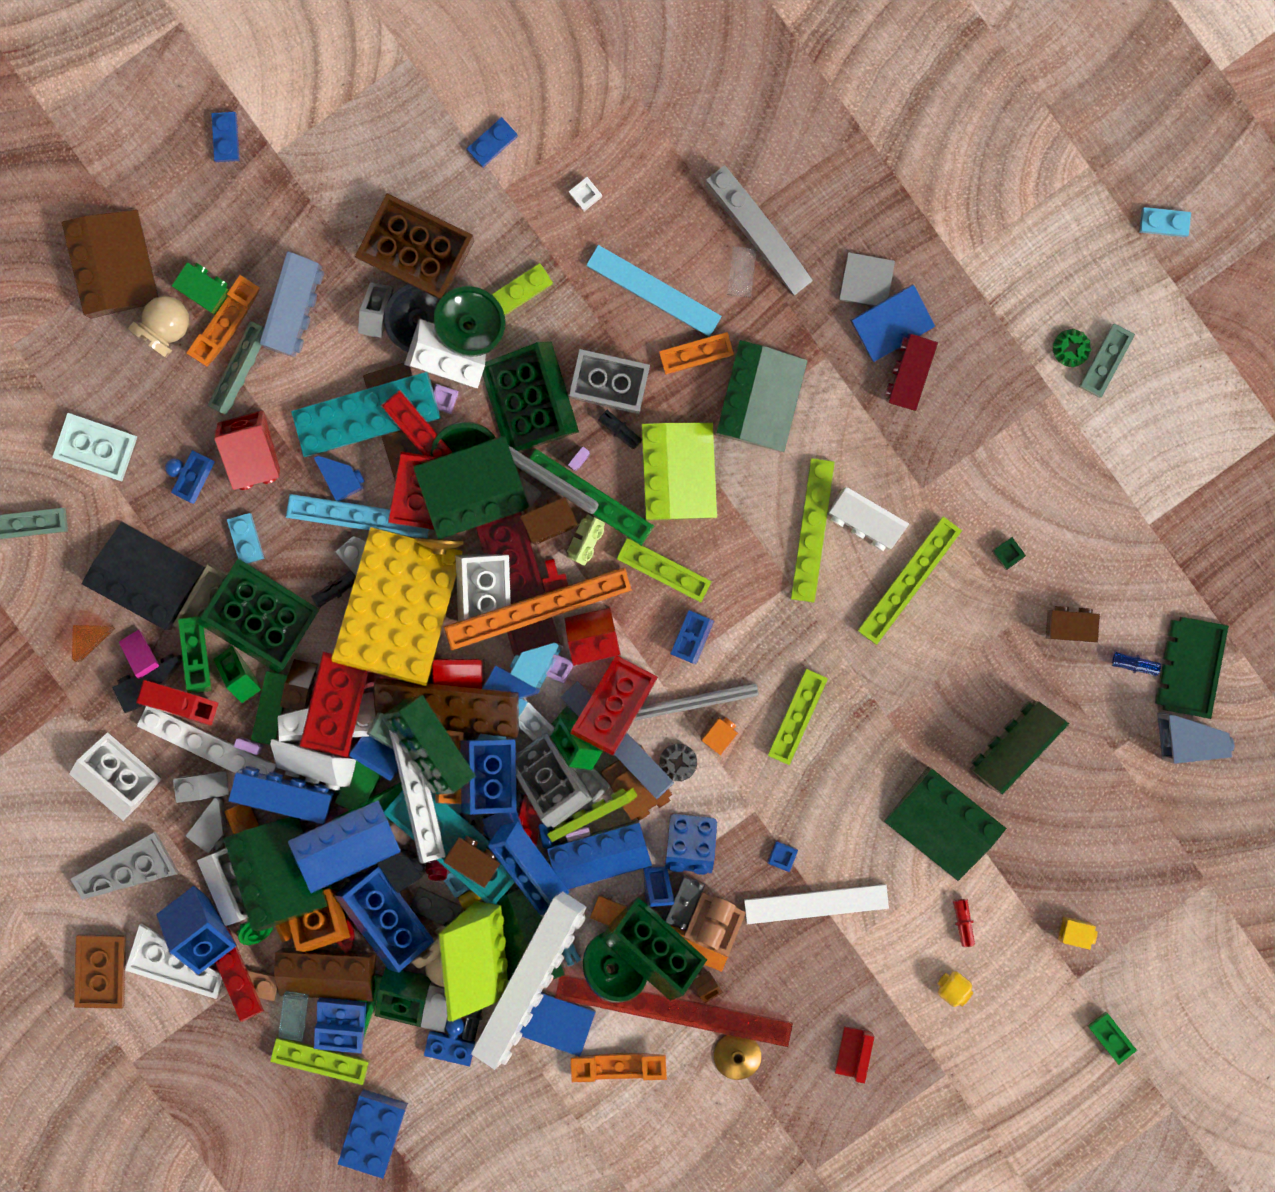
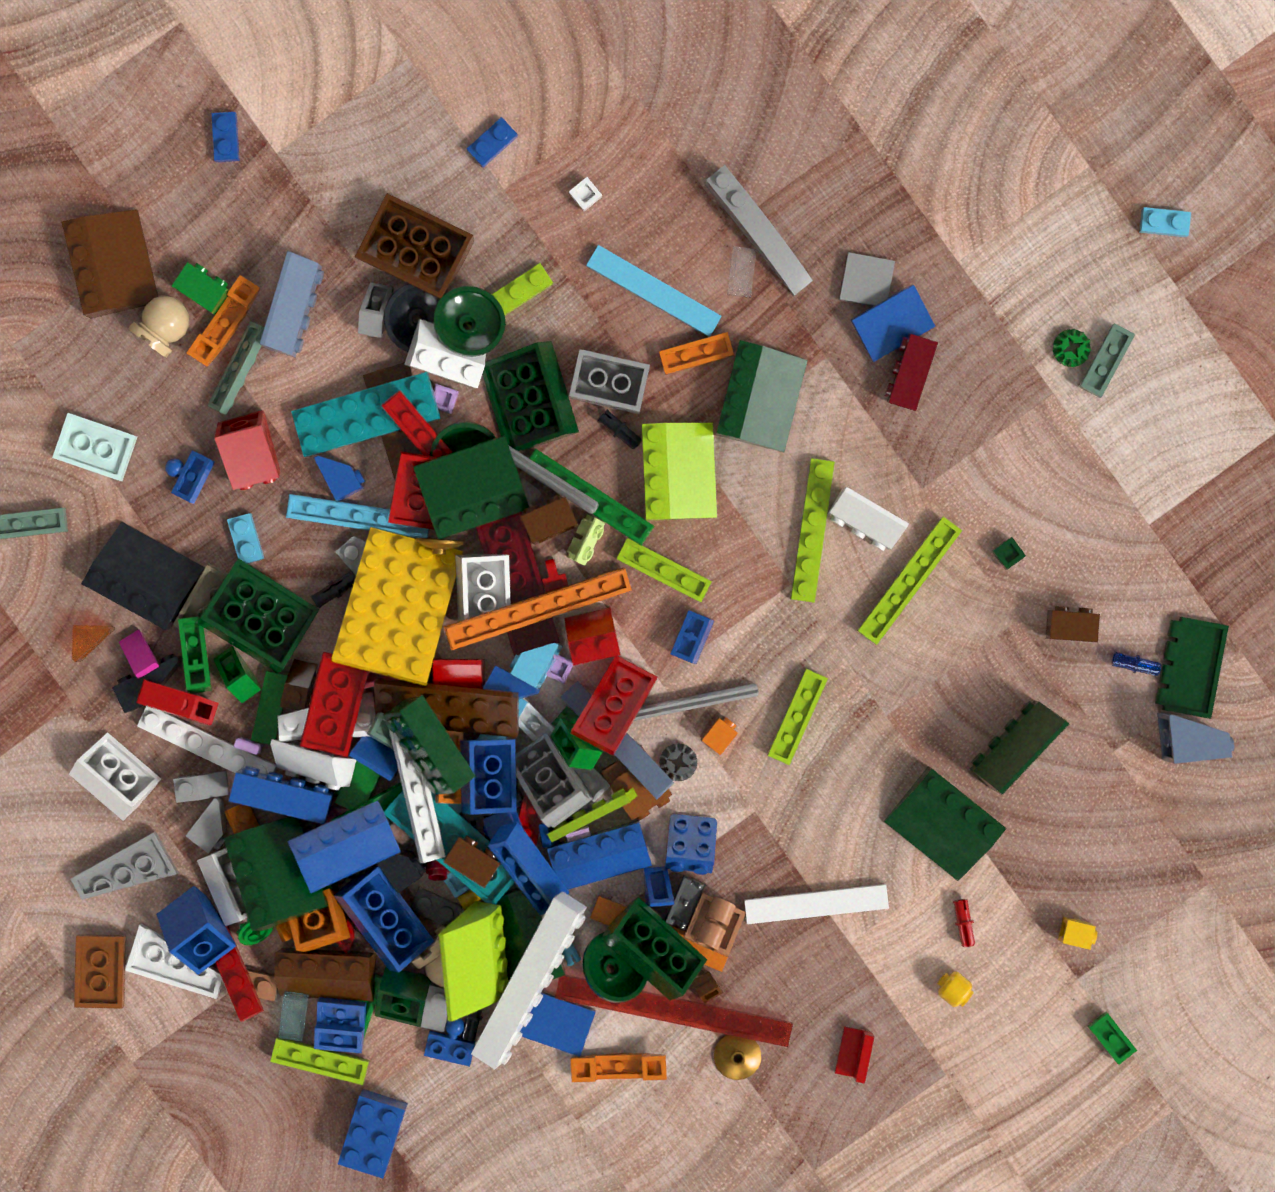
(579, 459): lavender tile -> none
(782, 856): blue tile -> none

